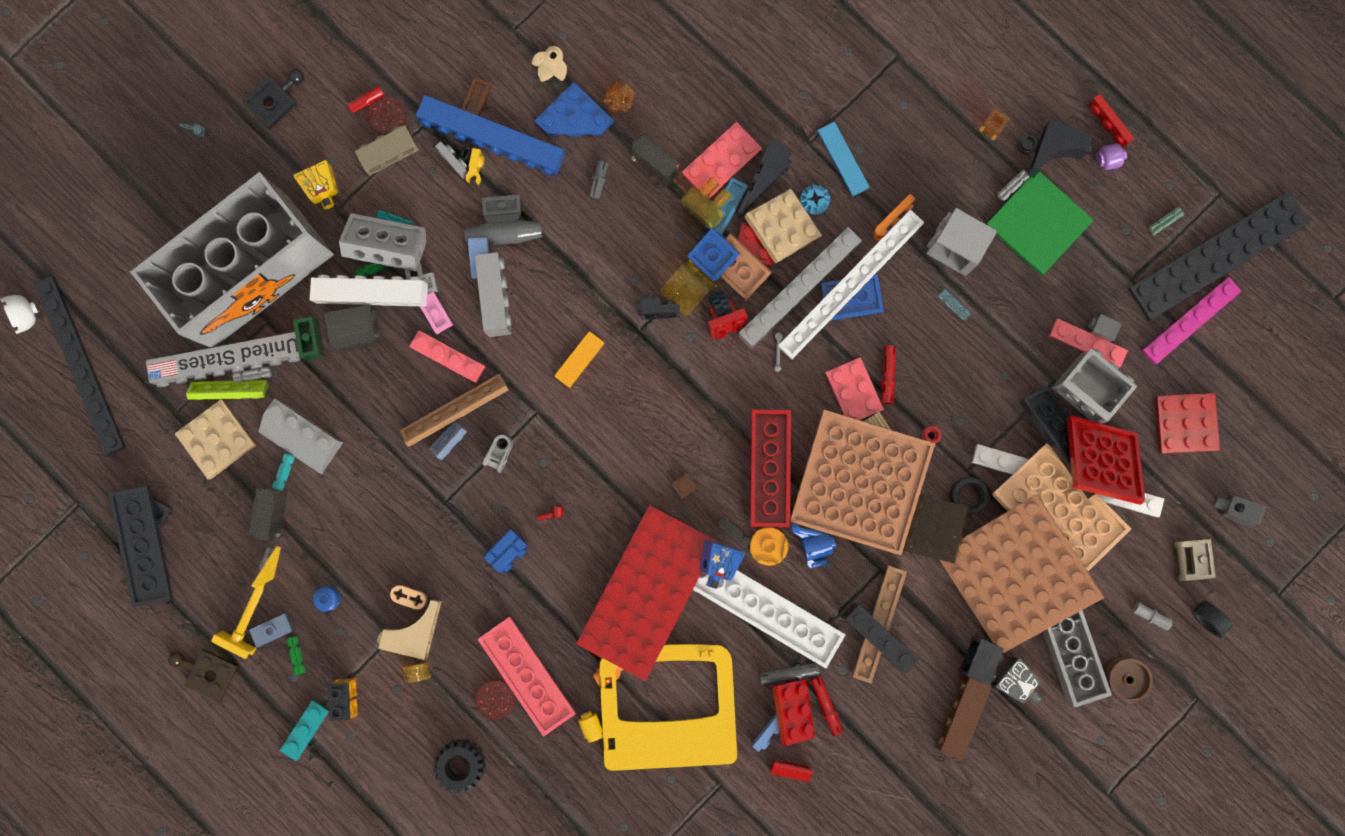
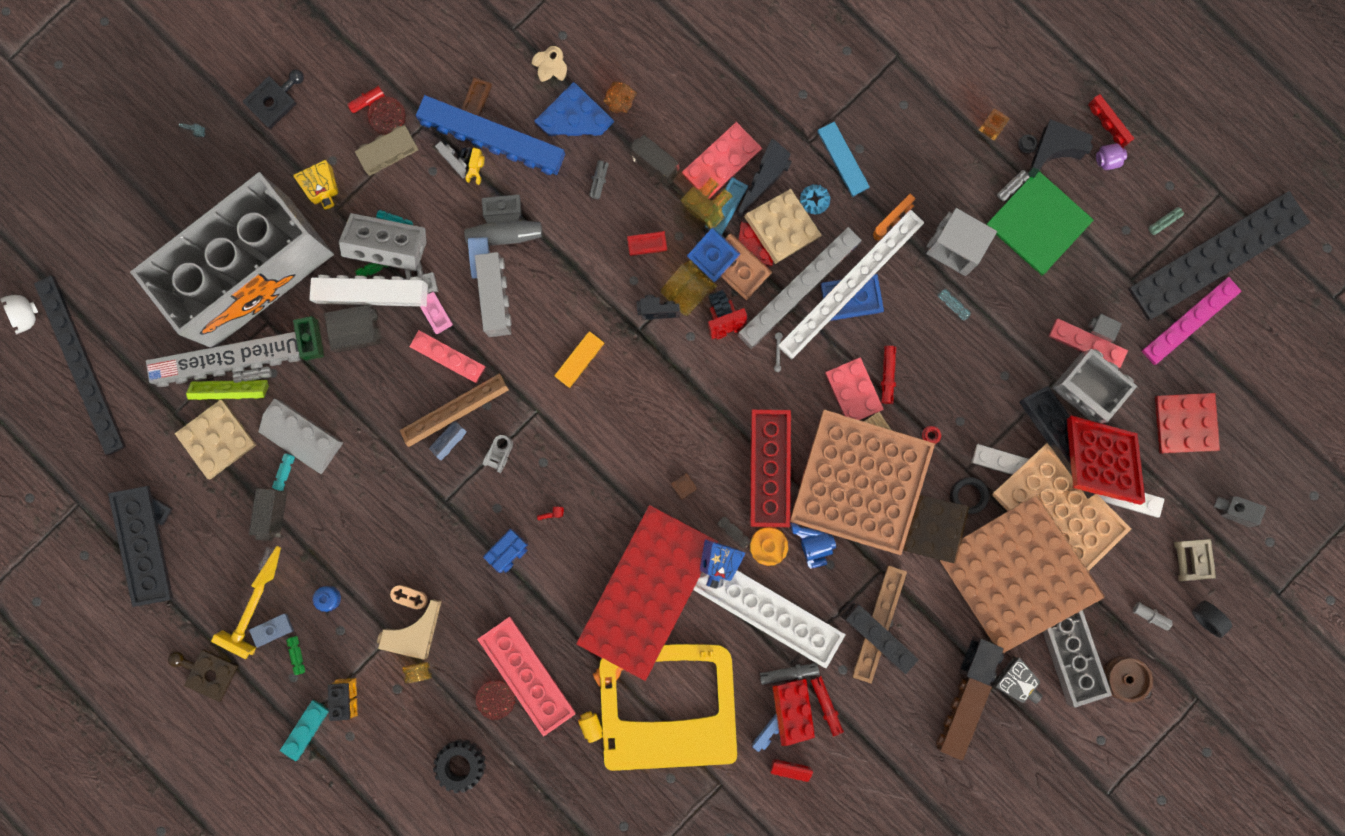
(647, 243): none -> red plate

